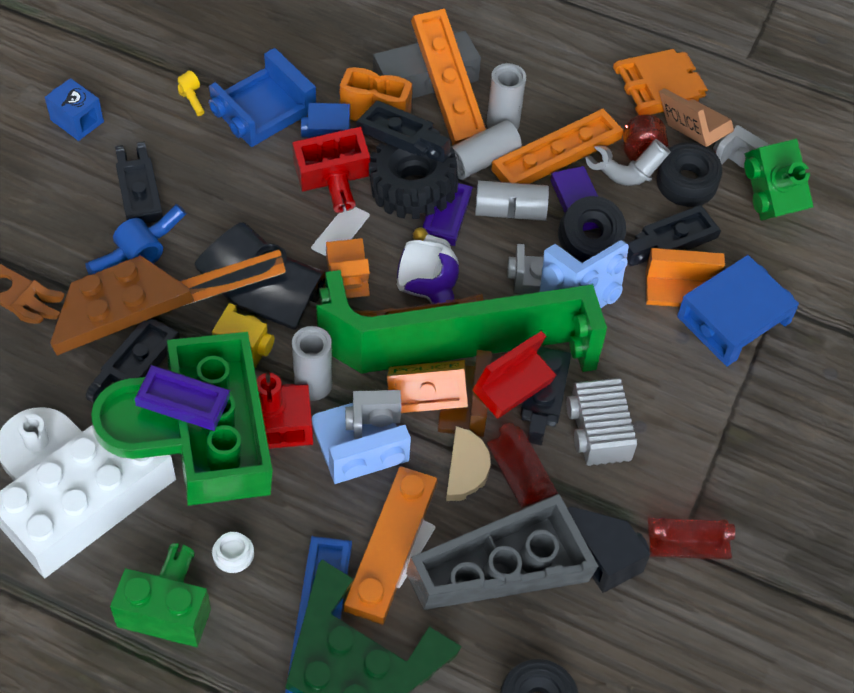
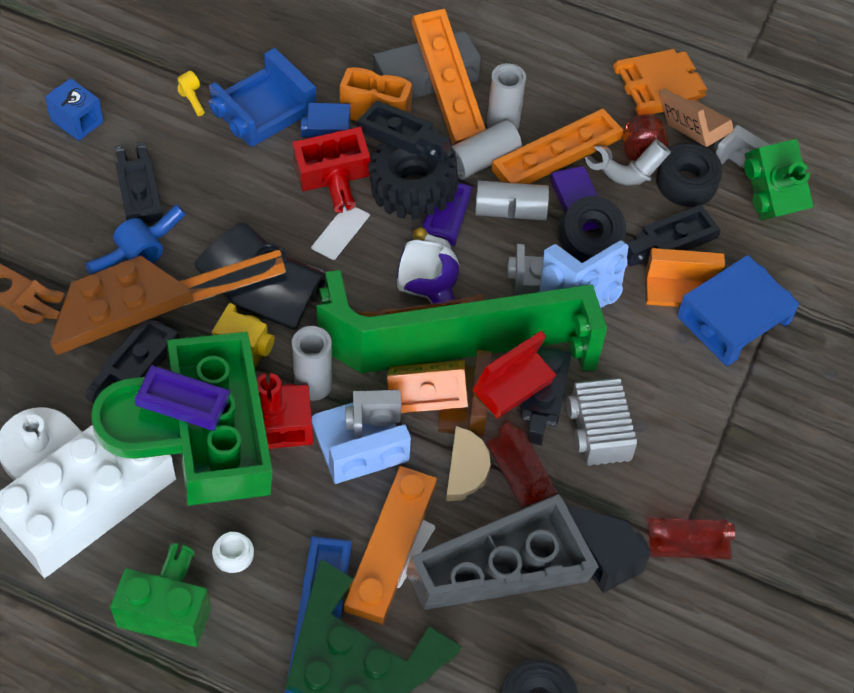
(350, 259): orange brick -> none

